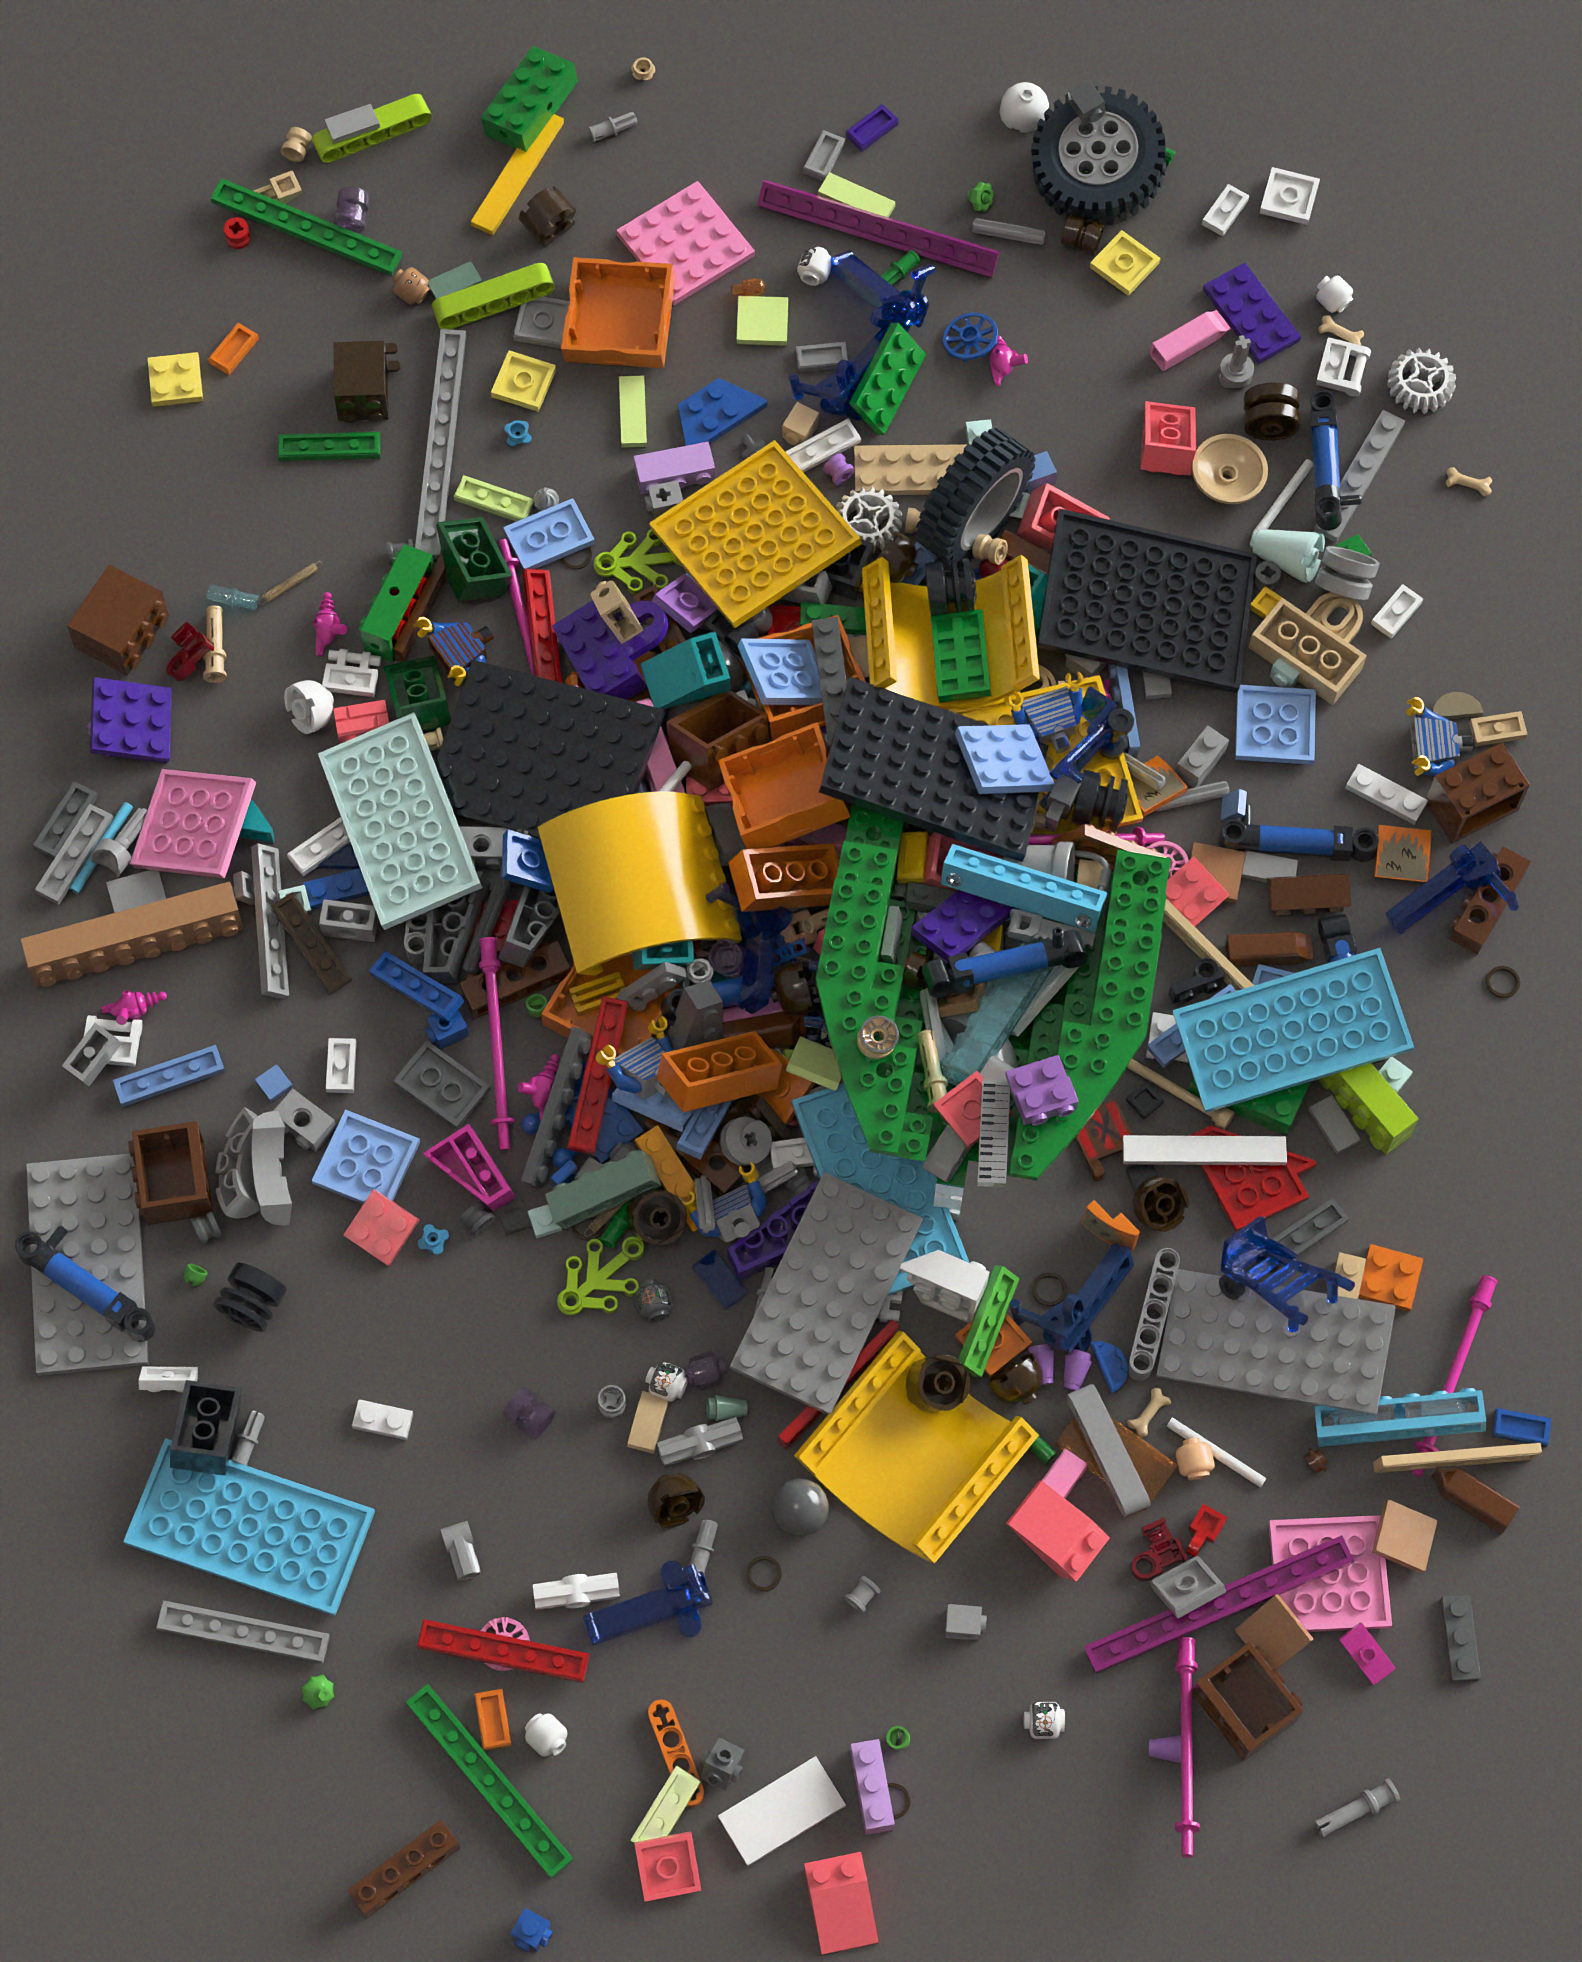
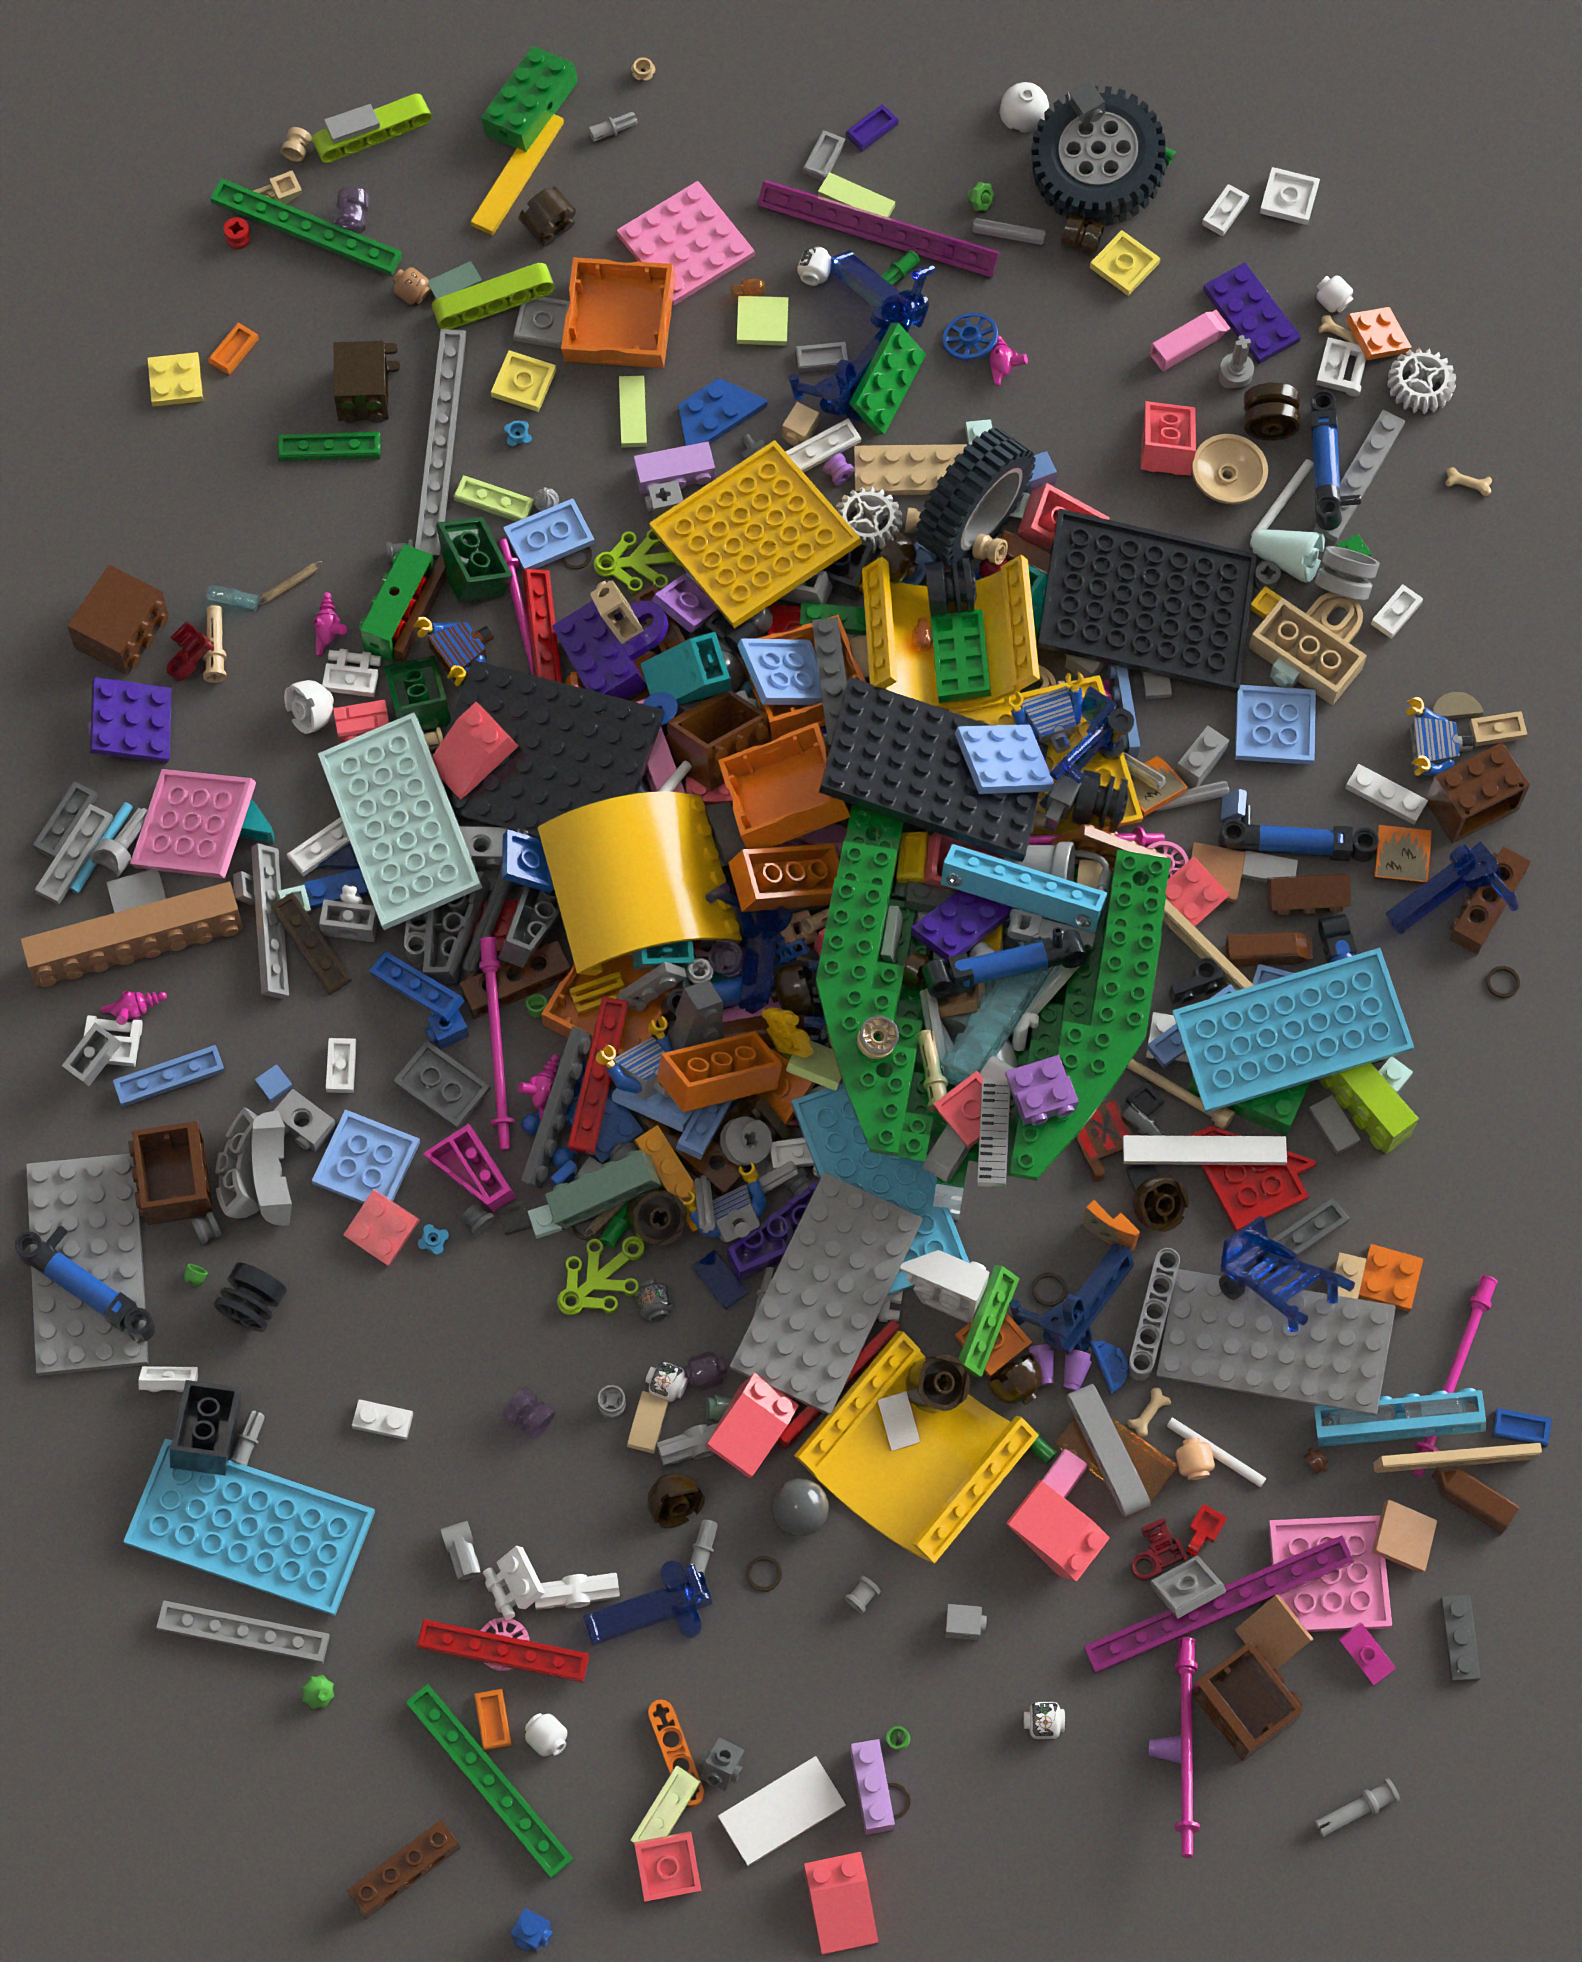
(349, 895): none -> white arm
(471, 750): none -> coral slope
(521, 1581): none -> white plate
(663, 701): none -> blue piece
(751, 1424): none -> coral slope
(785, 1034): none -> yellow plate
(898, 1421): none -> white sticker
(922, 635): none -> clear orange cylinder
(1021, 1030): none -> white arm
(1142, 1123): none -> dark grey pin
(1378, 333): none -> plate

